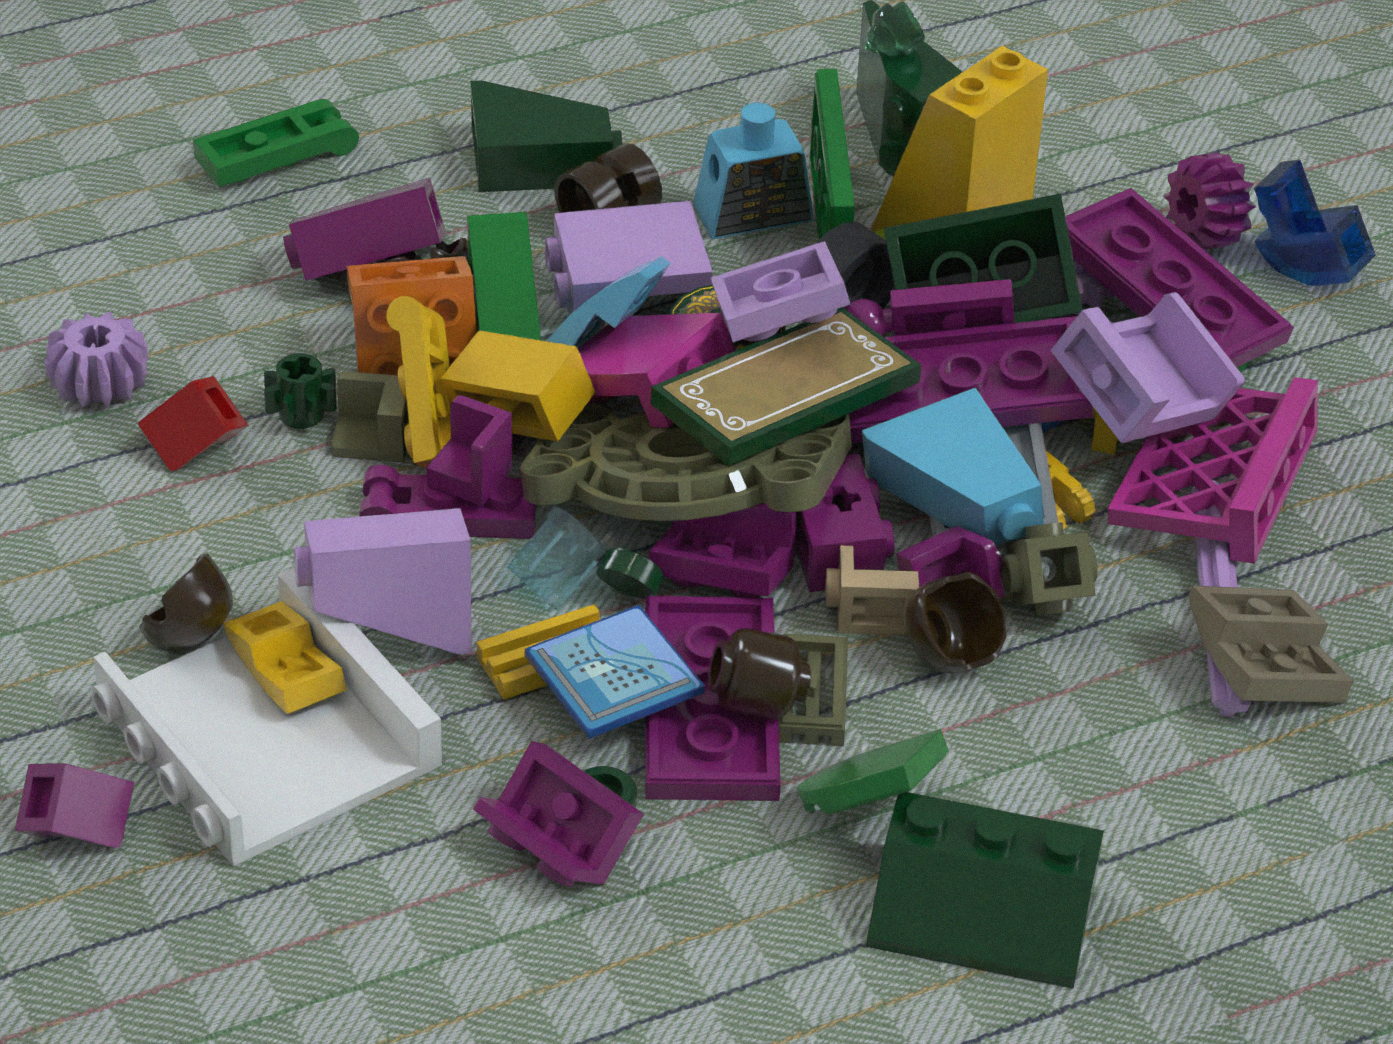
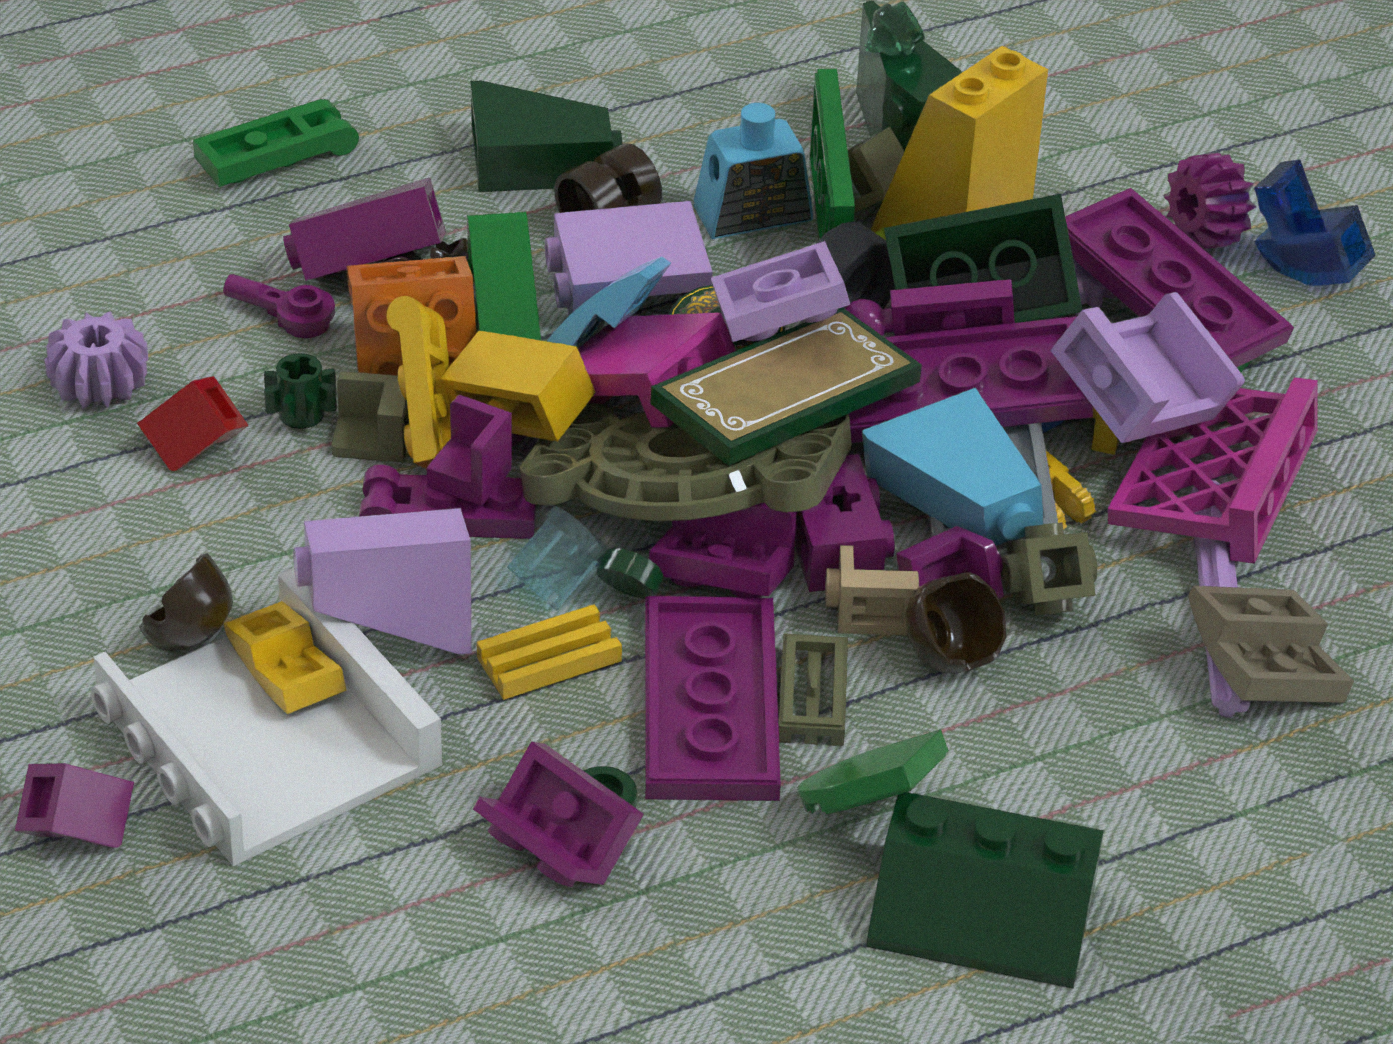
(301, 311): none -> magenta plate
(614, 671): piece -> none
(758, 674): dark brown head -> none
(874, 166): none -> olive panel

